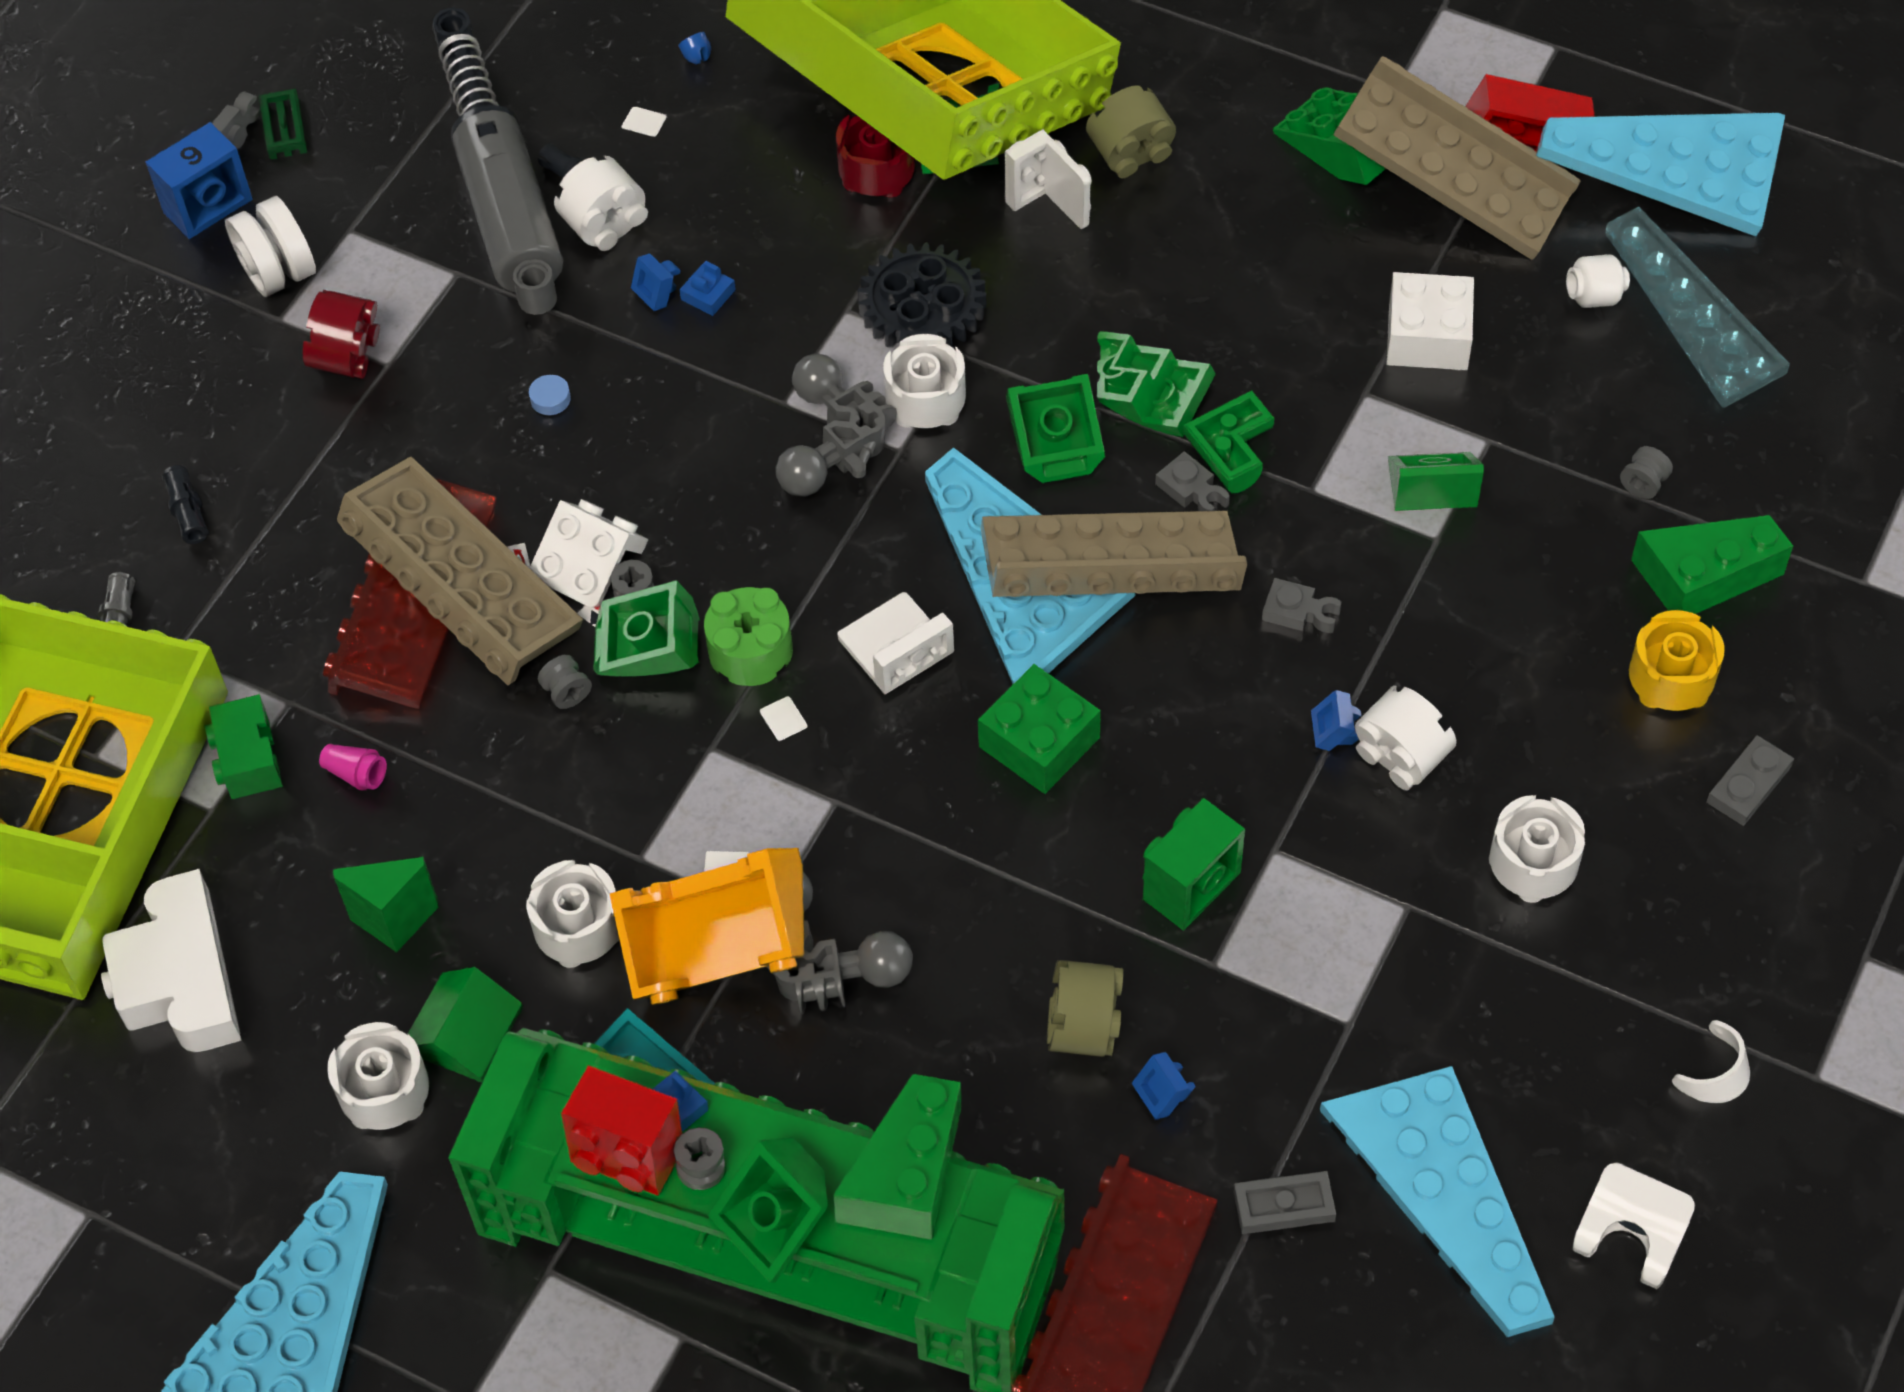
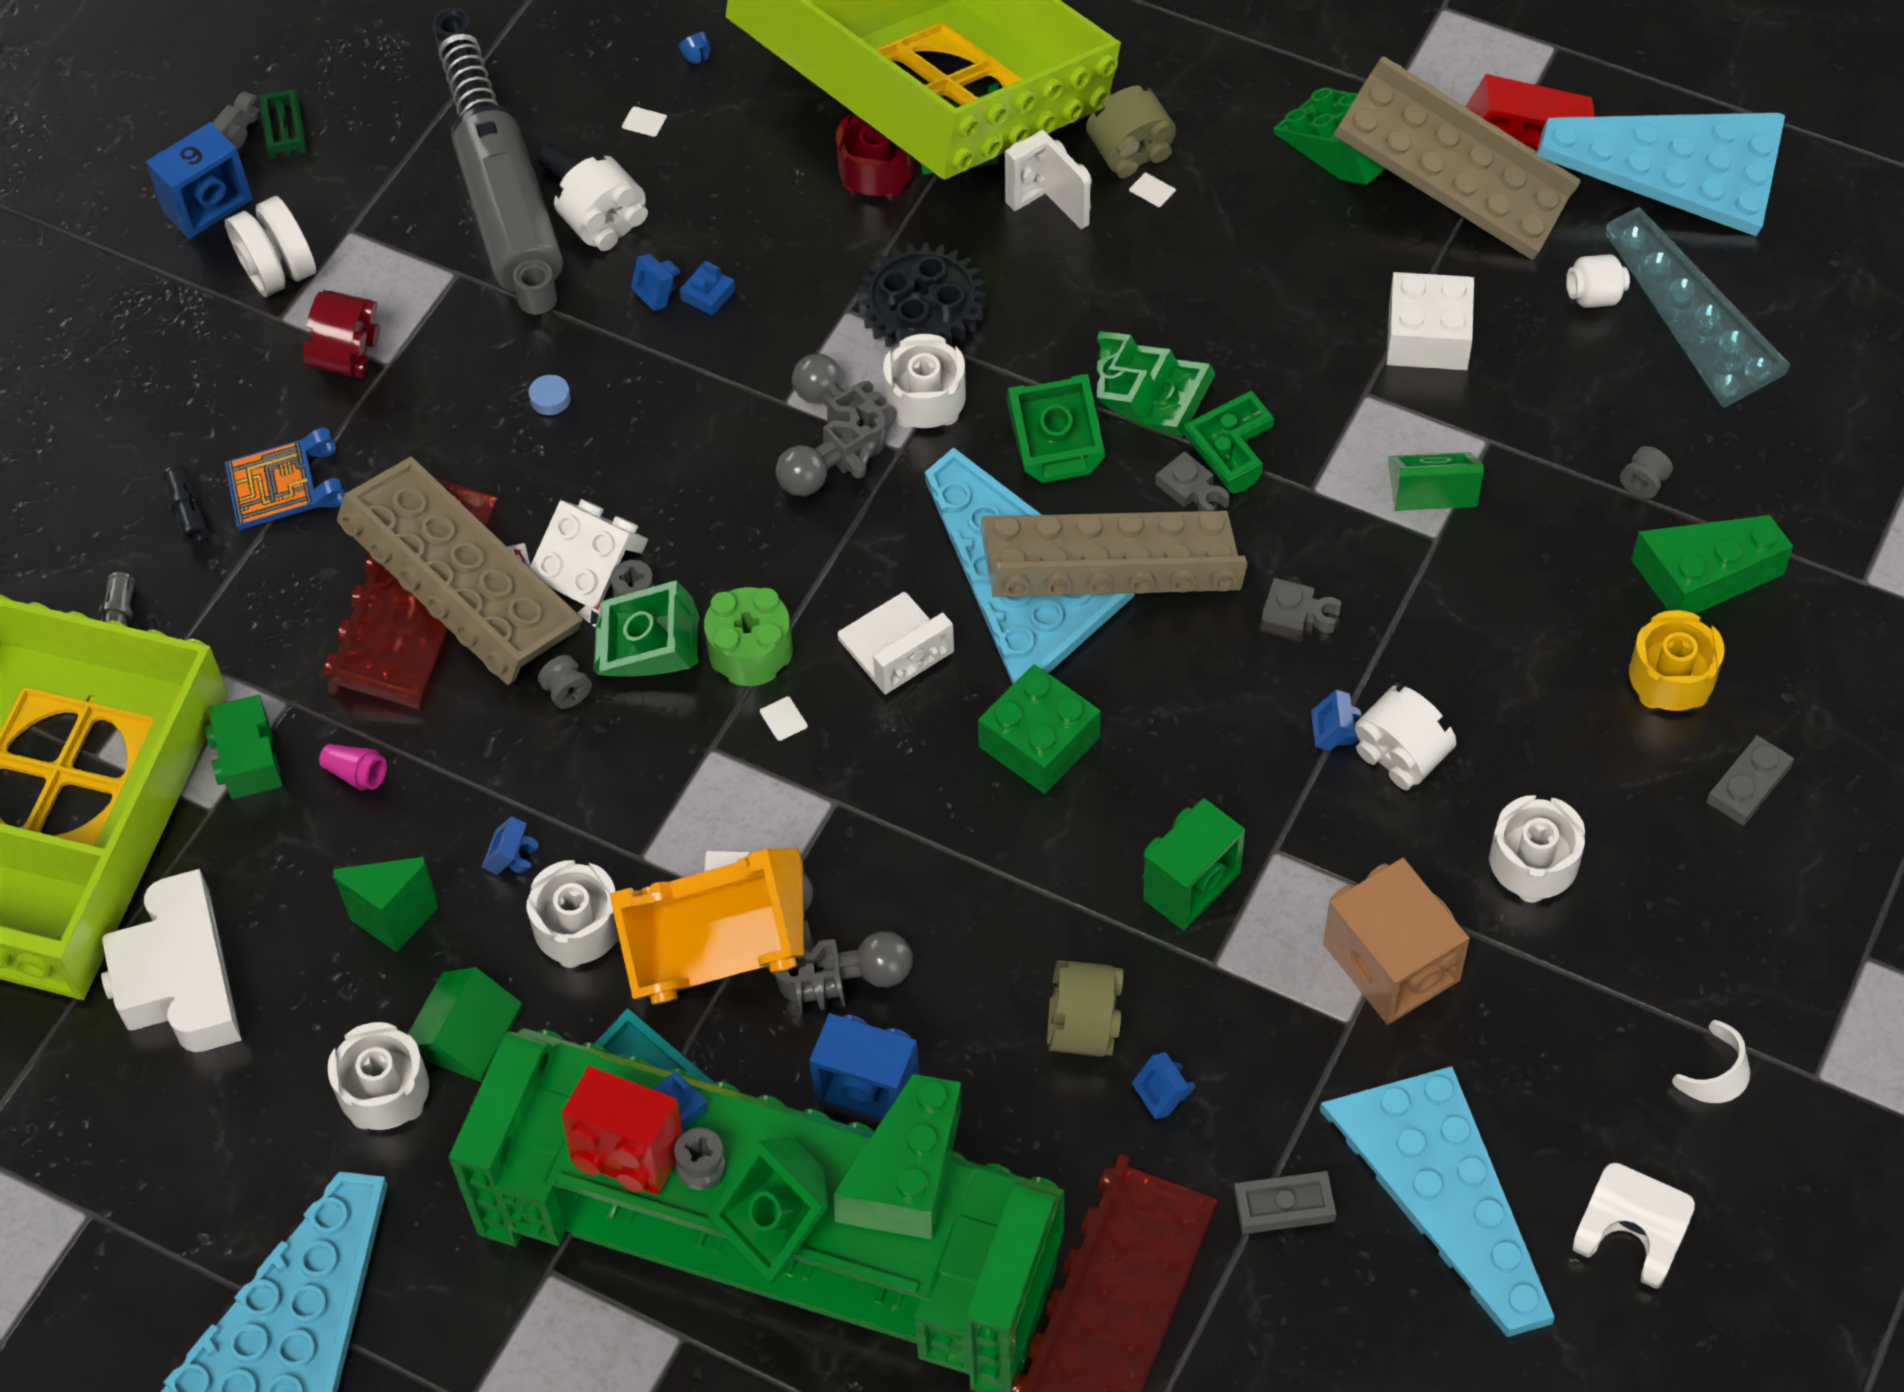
(281, 481): none -> flag
(506, 845): none -> blue tile
(861, 1066): none -> blue brick
(1152, 189): none -> white sticker
(1395, 939): none -> medium nougat brick

